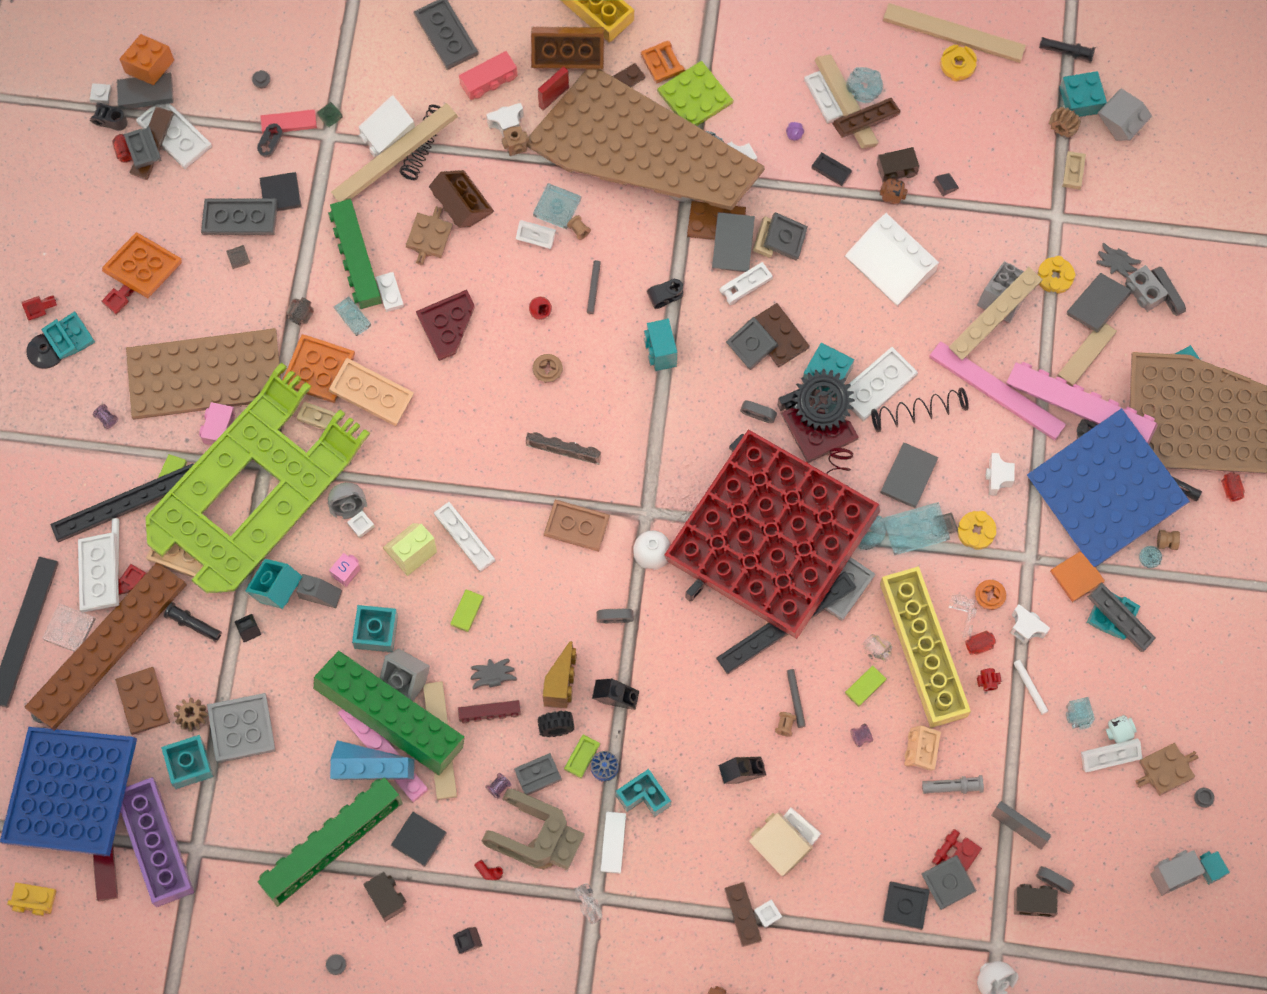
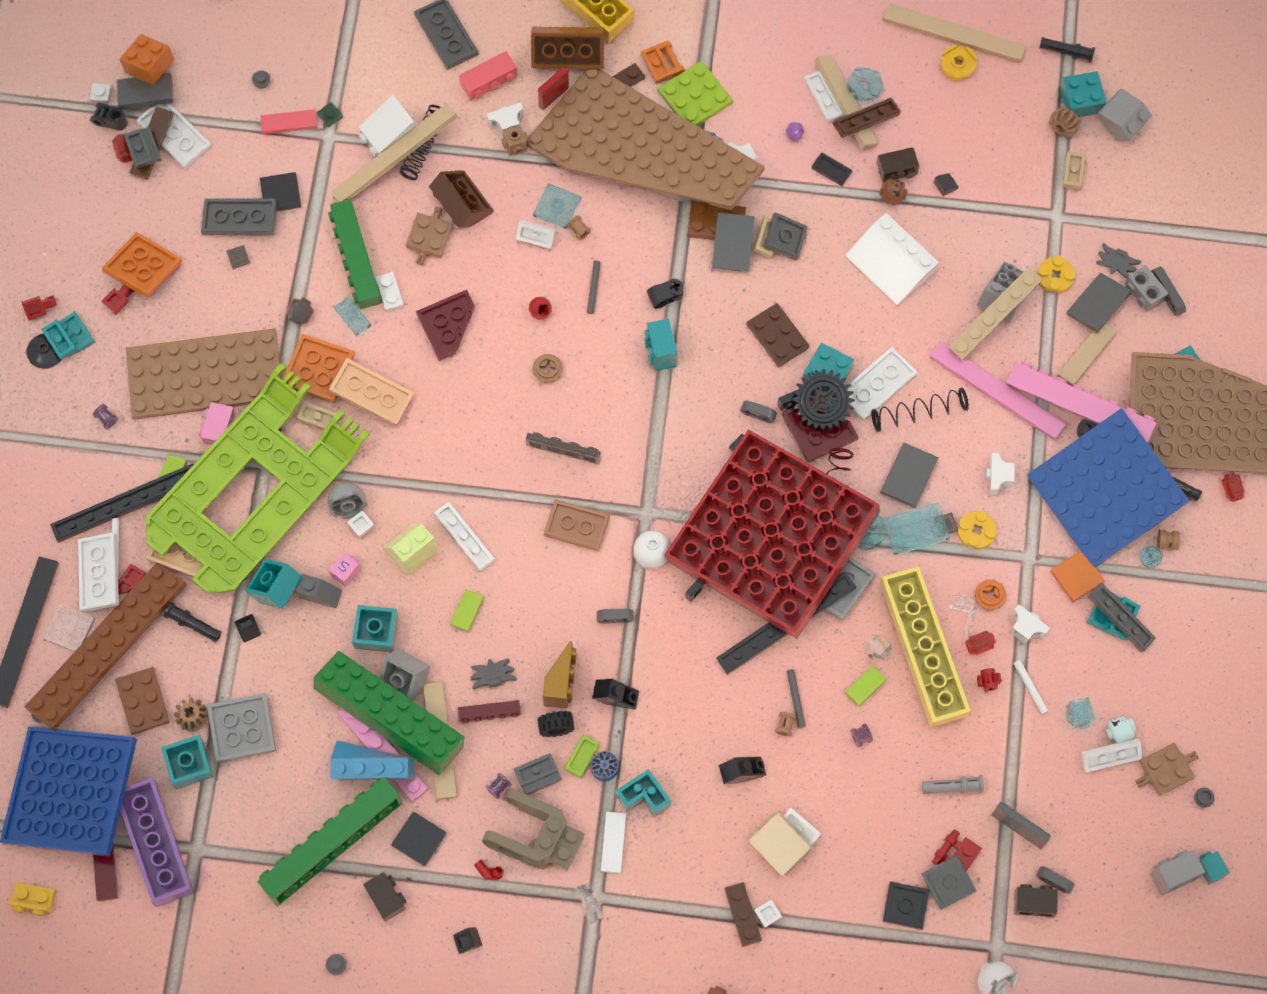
(273, 142): black beam -> none
(746, 283): white plate -> none
(752, 343): dark grey tile -> none
(922, 747): light nougat bracket -> none

